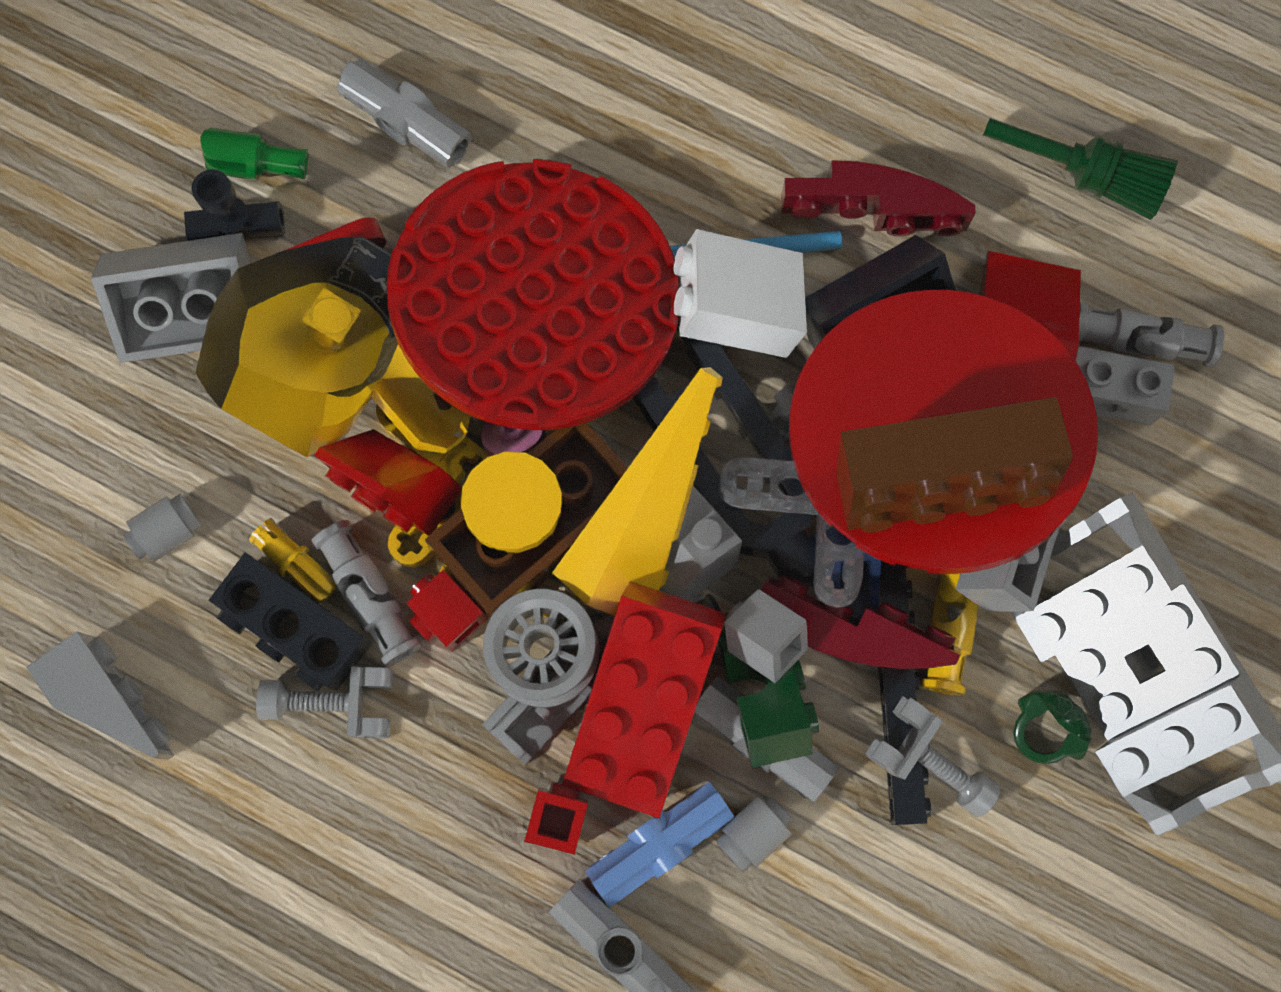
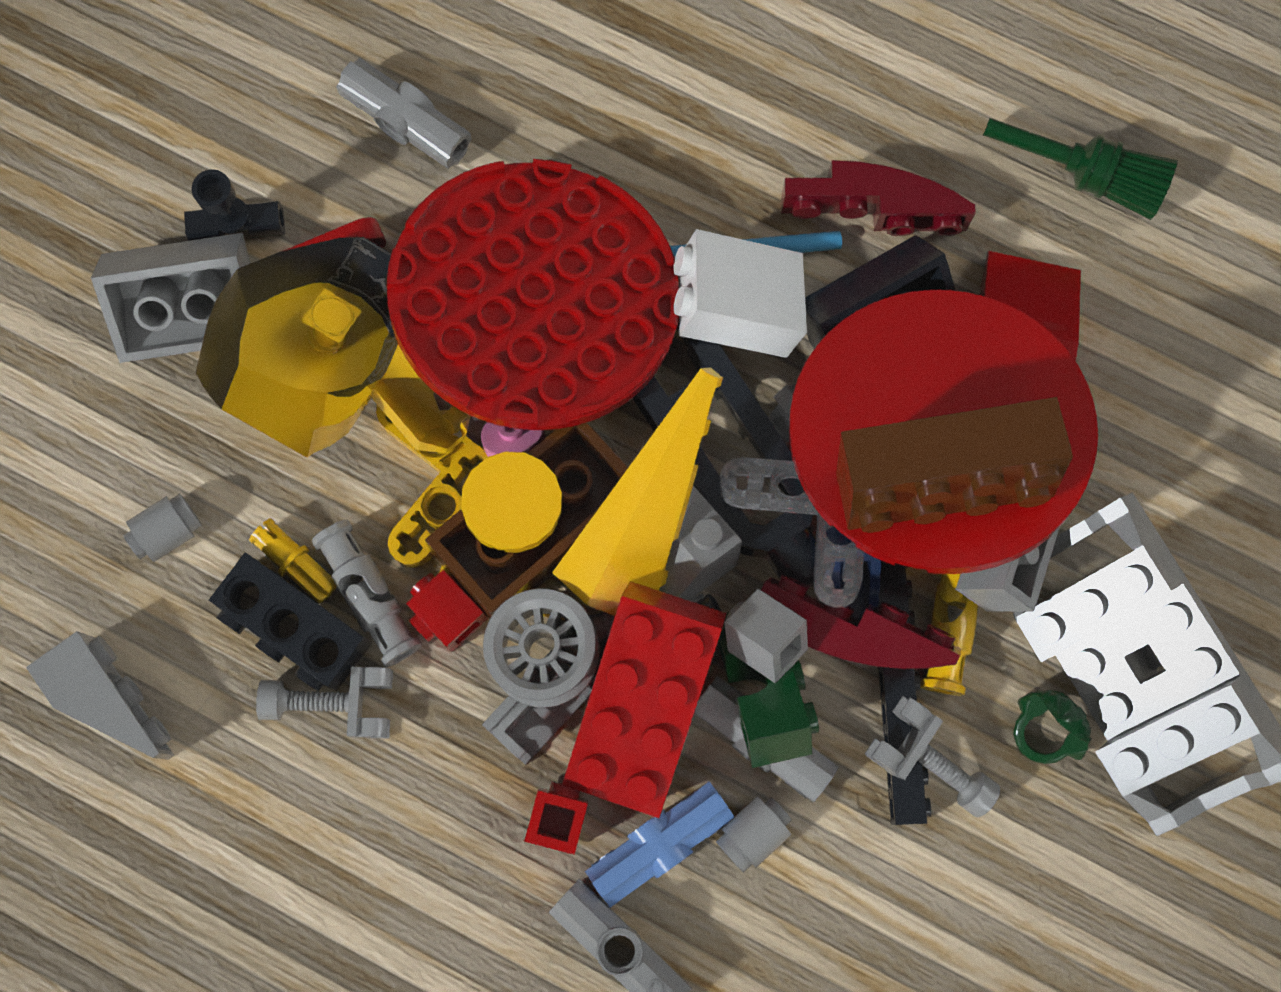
(250, 156): green arm -> none
(390, 480): red slope -> none
(1127, 385): light grey brick -> none
(1151, 335): light grey piece -> none

